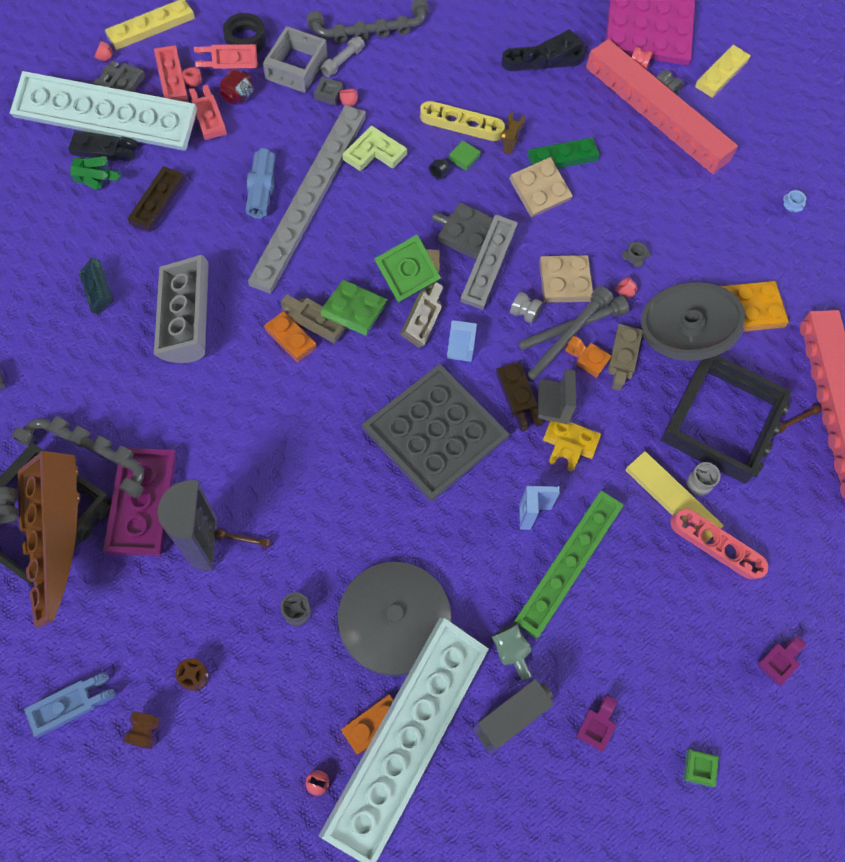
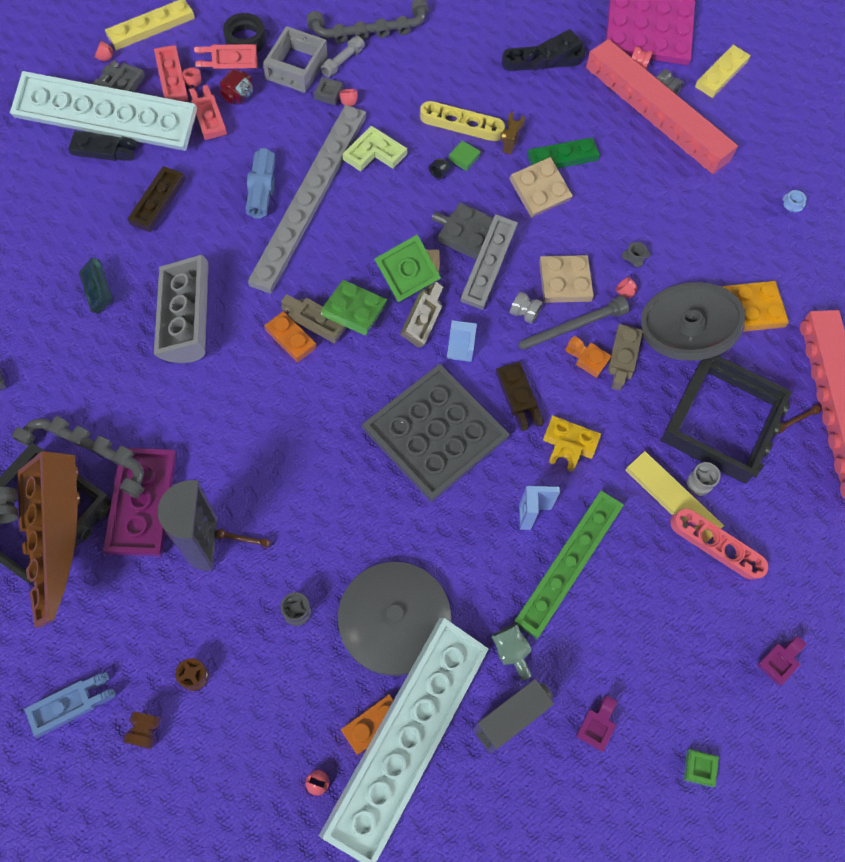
(90, 171): green rock -> none
(557, 399): dark grey panel -> none
(600, 298): dark grey piece -> none

